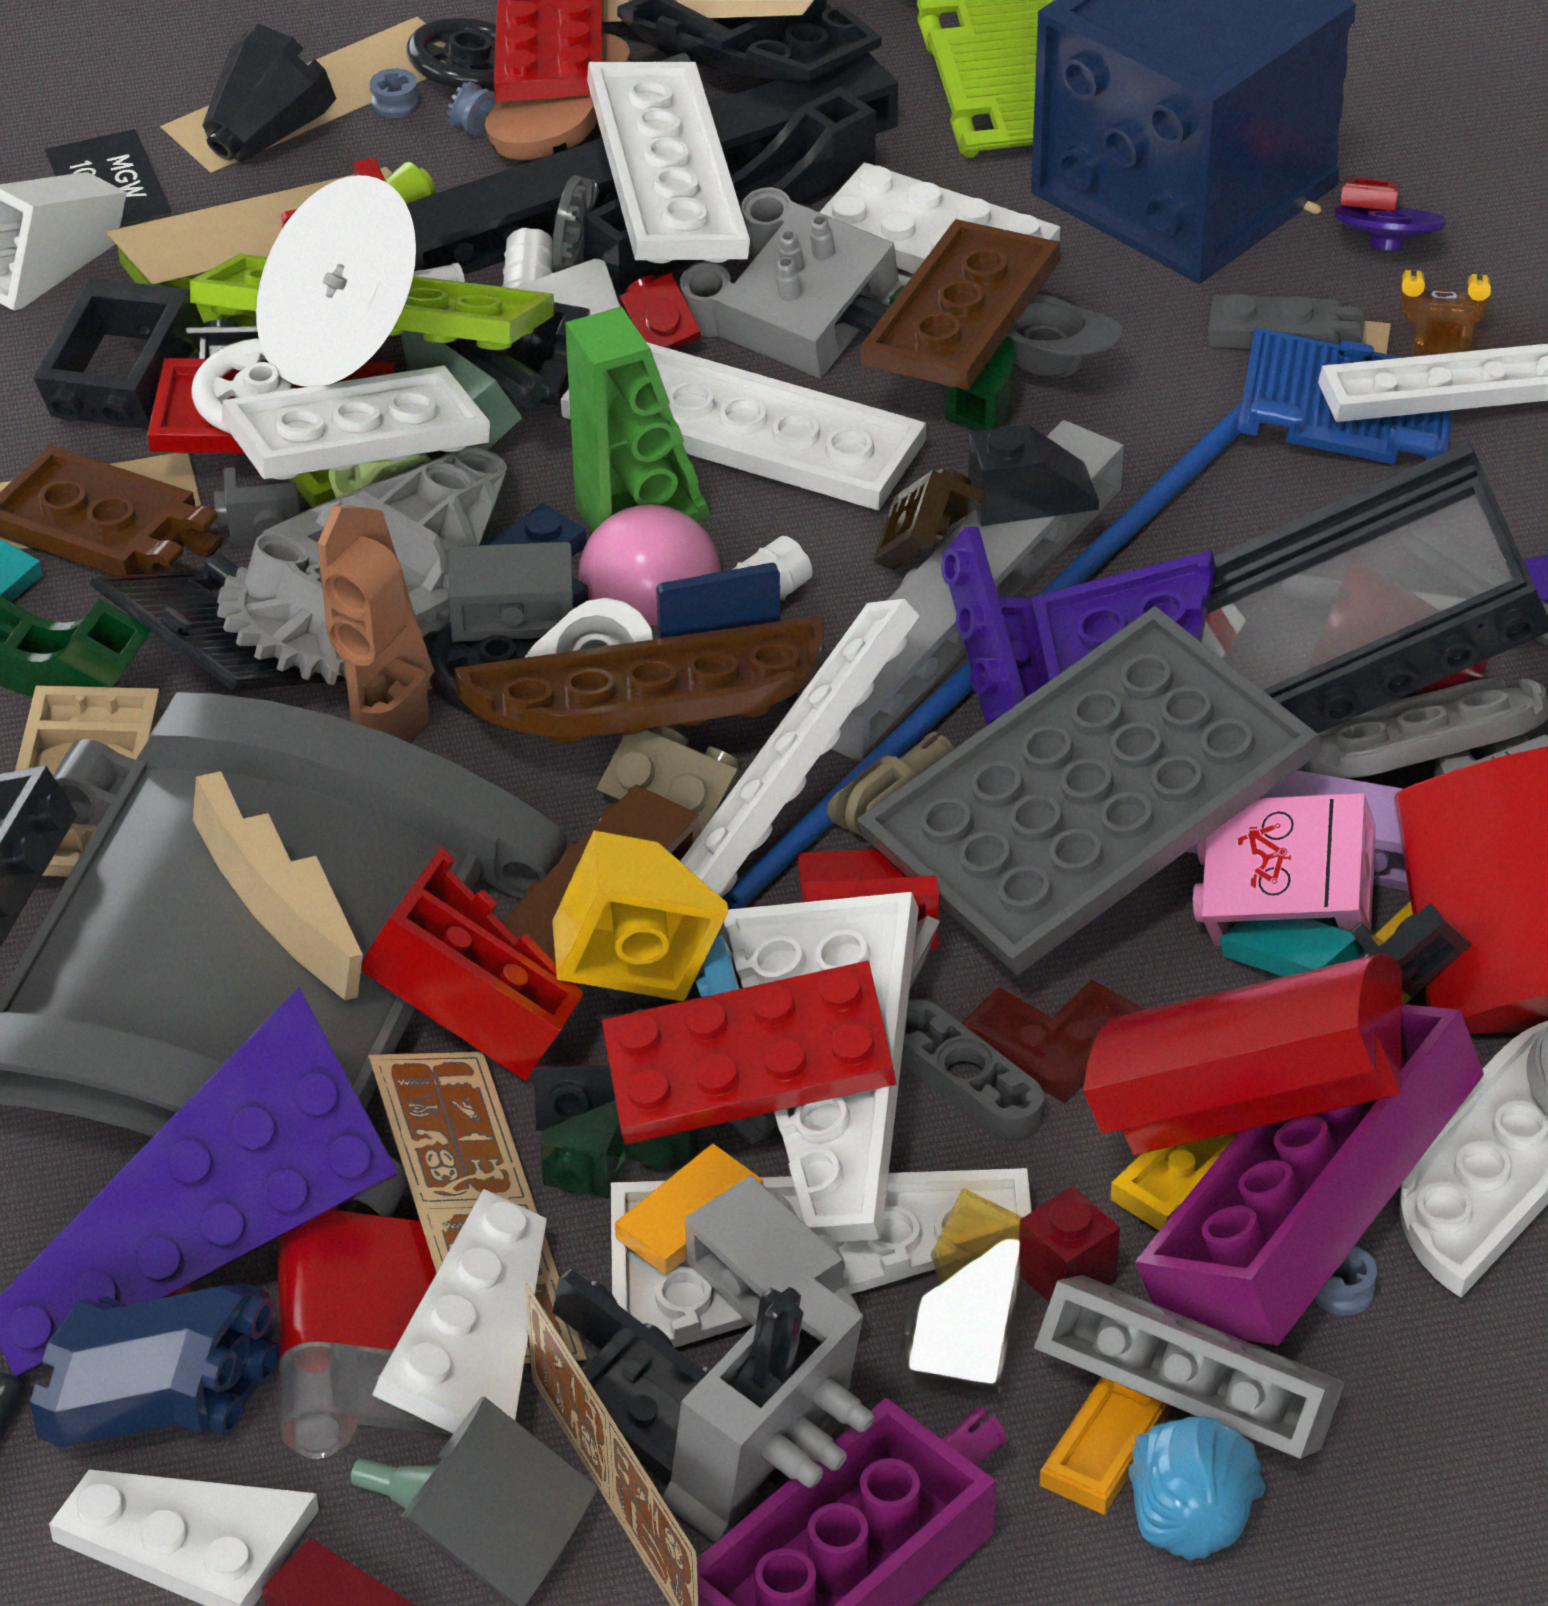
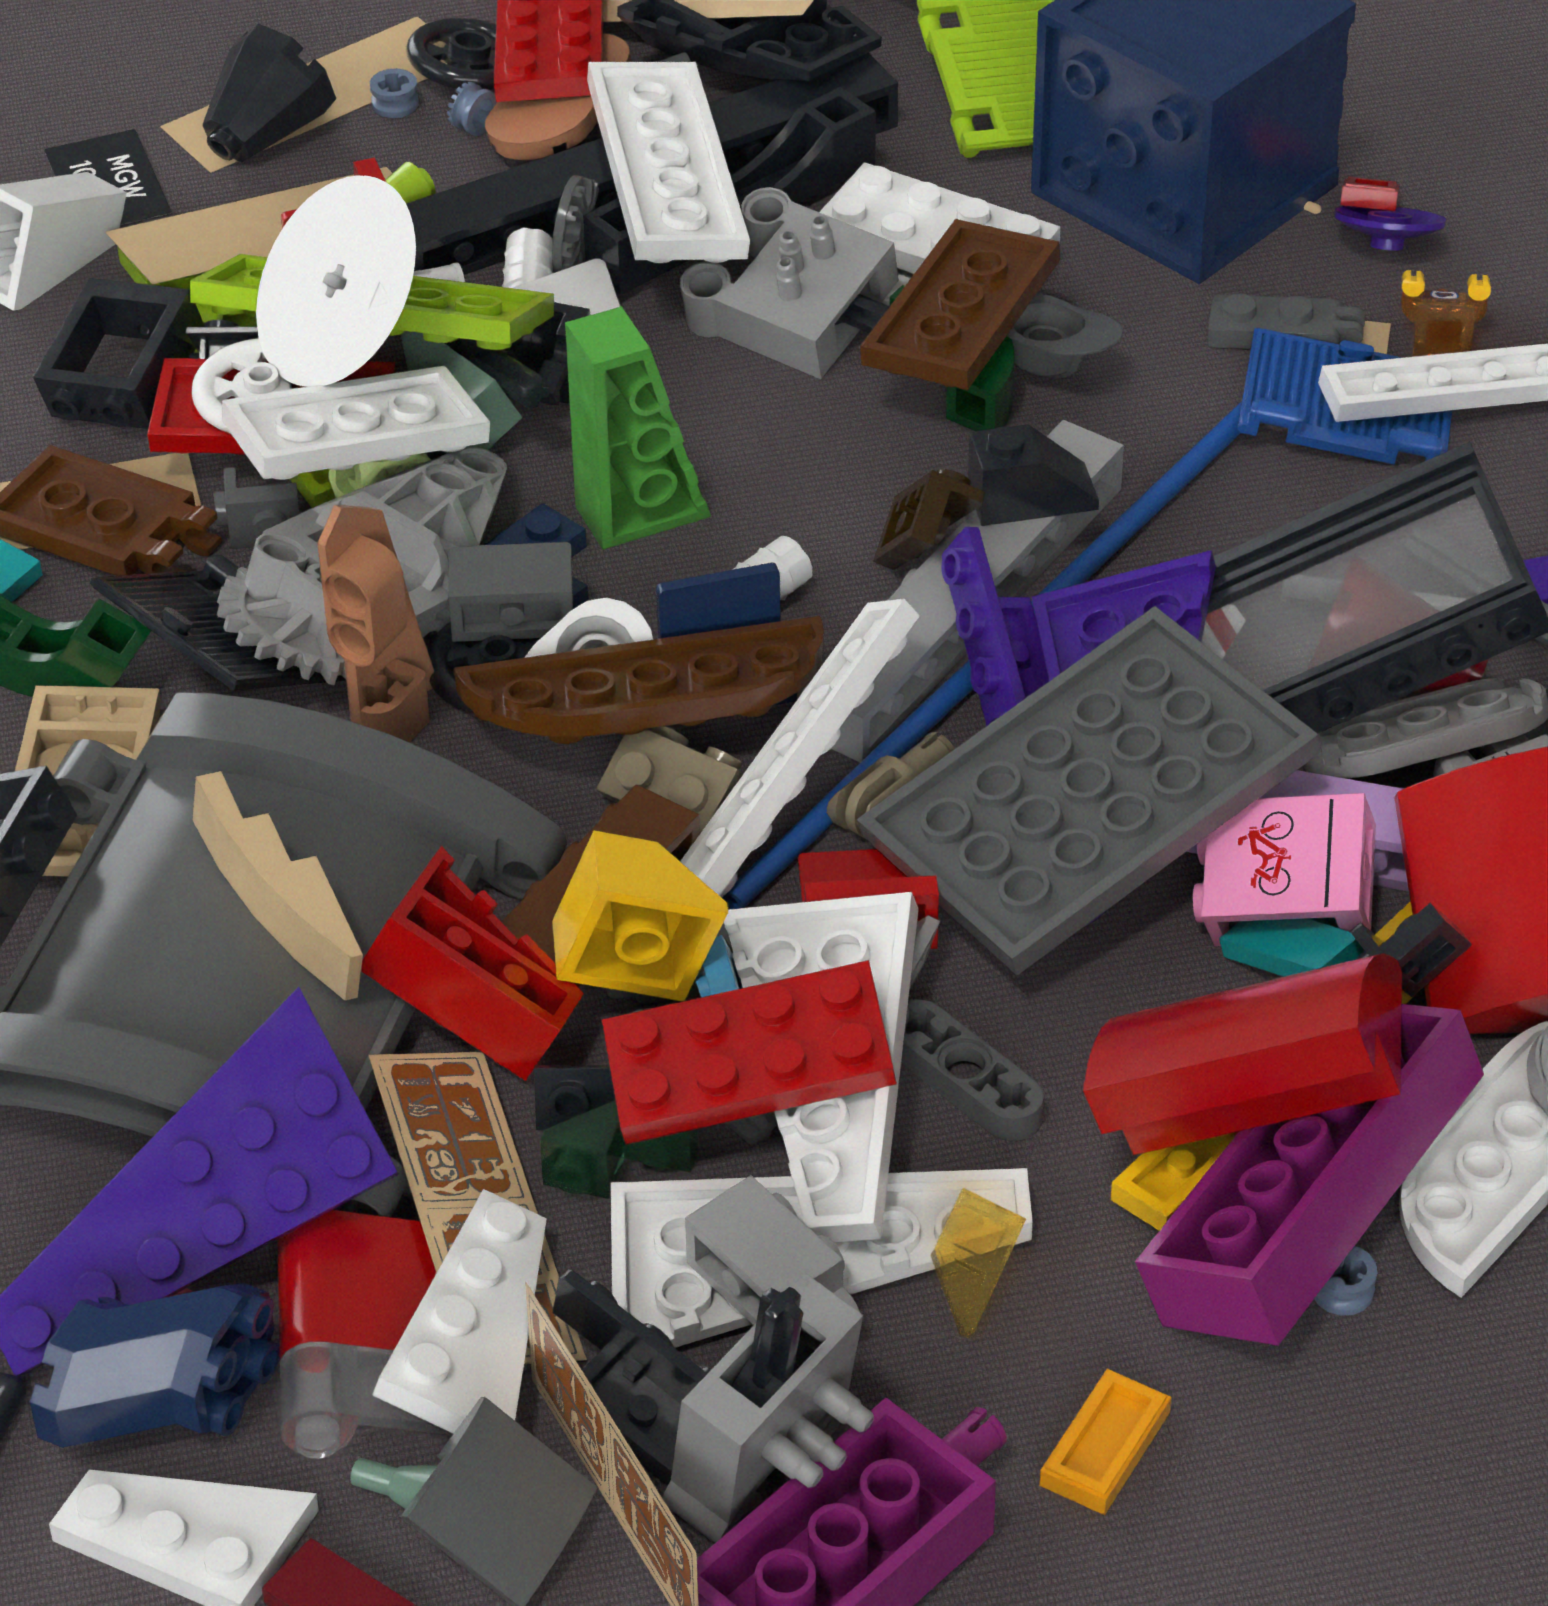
(642, 549): bright pink piece -> none
(657, 1223): light orange tile -> none
(660, 312): red bracket -> none
(785, 429): white plate -> none
(967, 1323): clear smoke slope -> none
(1044, 1046): clear red tile -> none
(1066, 1241): dark red brick -> none
(1189, 1365): light grey brick -> none
(1194, 1485): dark azure hair -> none

